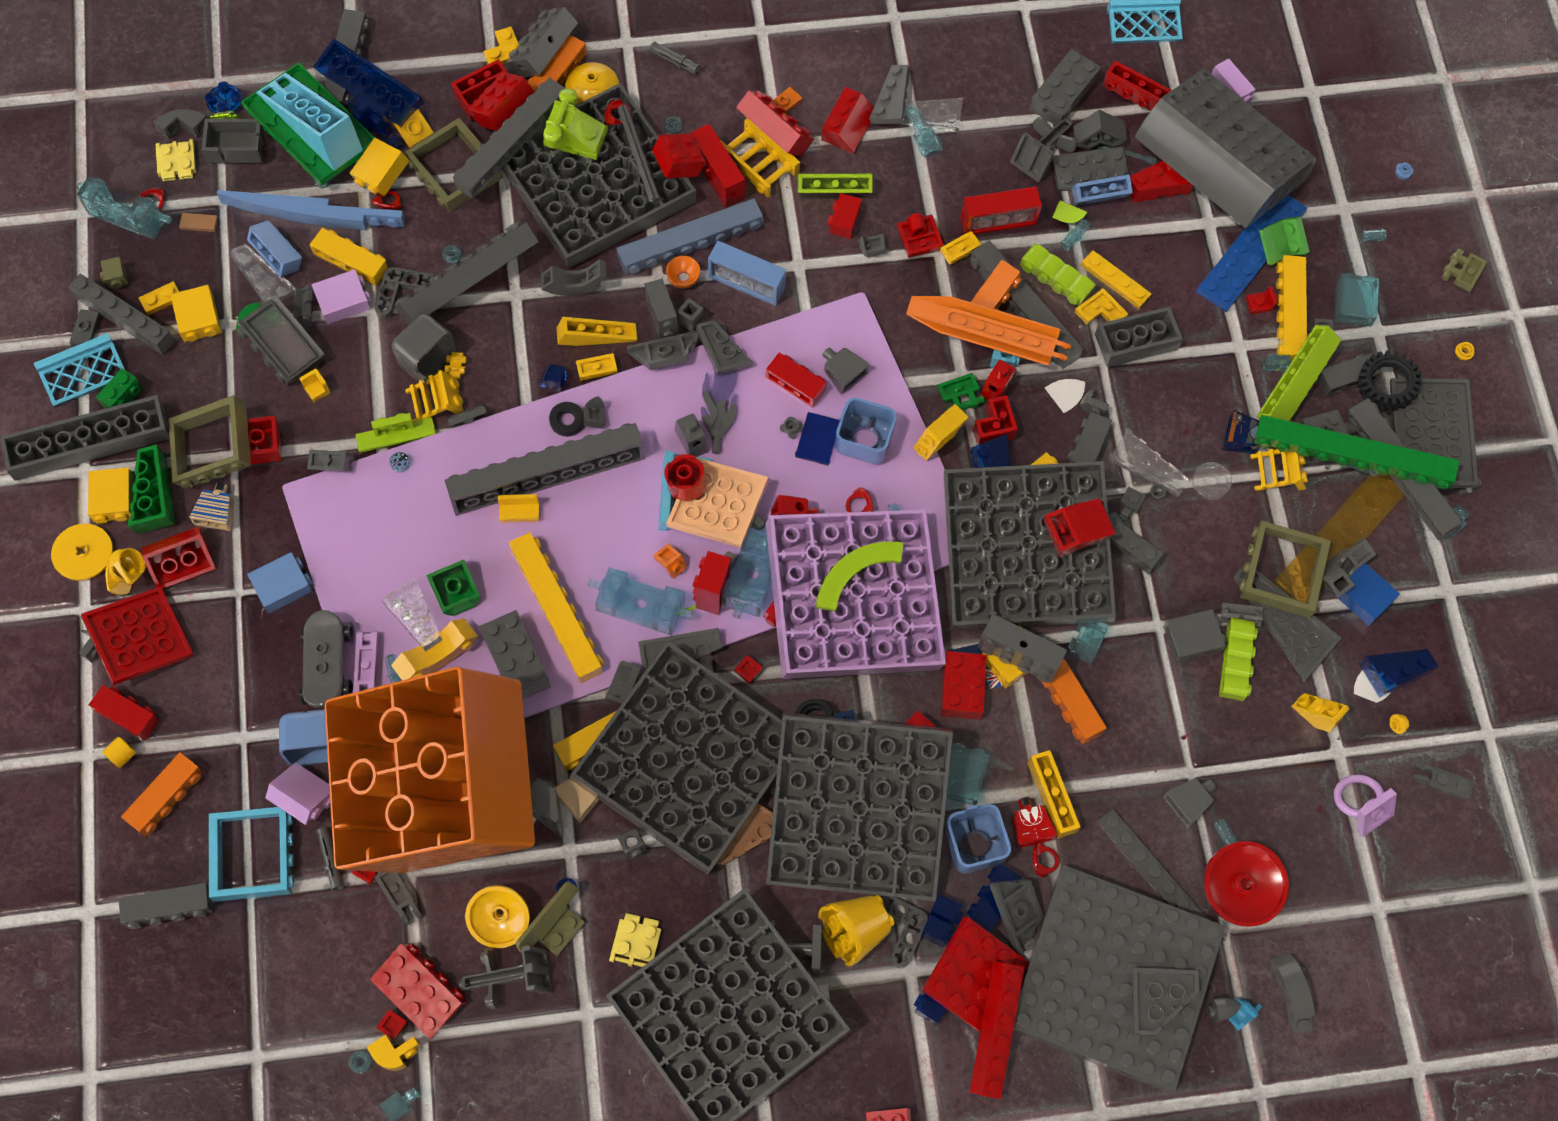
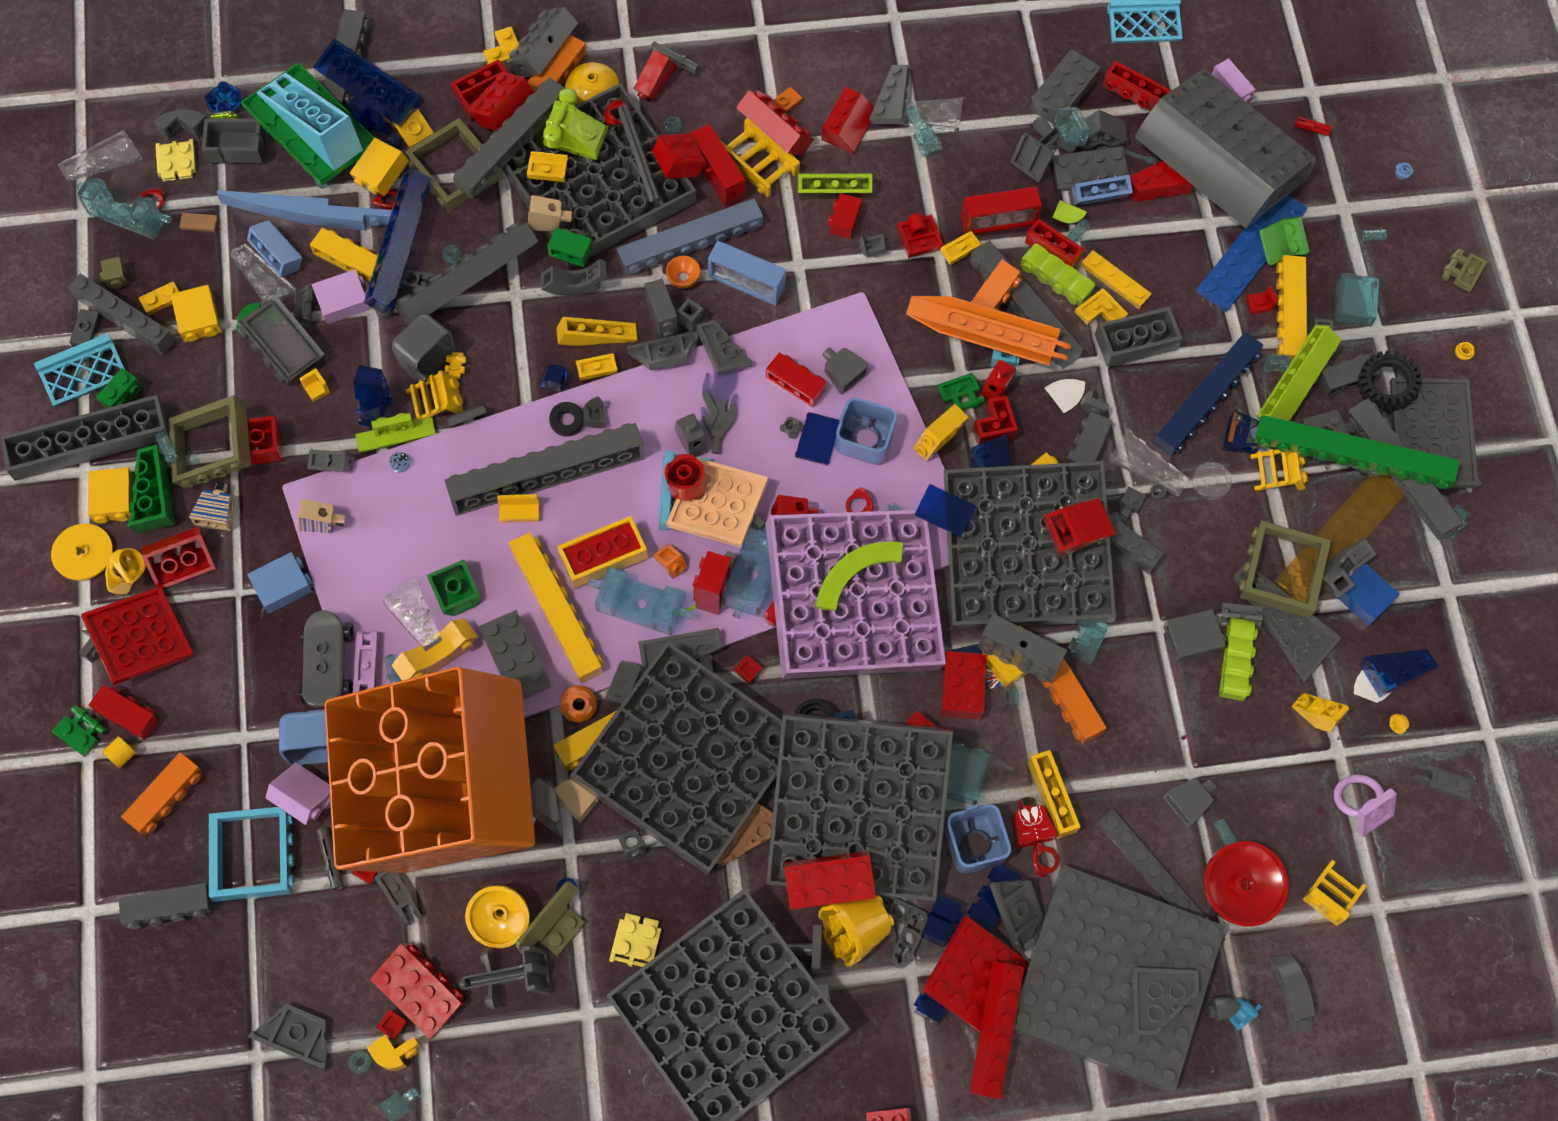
(76, 736): none -> green plate
(103, 156): none -> clear wing
(166, 447): none -> clear light blue axle
(296, 1035): none -> dark grey wing
(318, 517): none -> tan torso
(372, 393): none -> clear blue wedge
(397, 241): none -> clear blue brick
(546, 214): none -> tan torso
(547, 166): none -> yellow plate
(570, 247): none -> green brick
(570, 695): none -> orange piece
(593, 553): none -> brick
(654, 75): none -> red slope
(829, 880): none -> red brick
(945, 510): none -> clear blue piece
(1011, 696): none -> clear light blue tile
(1054, 243): none -> red brick
(1071, 126): none -> clear light blue panel
(1207, 394): none -> dark blue brick
(1313, 126): none -> red axle
(1326, 905): none -> yellow plate

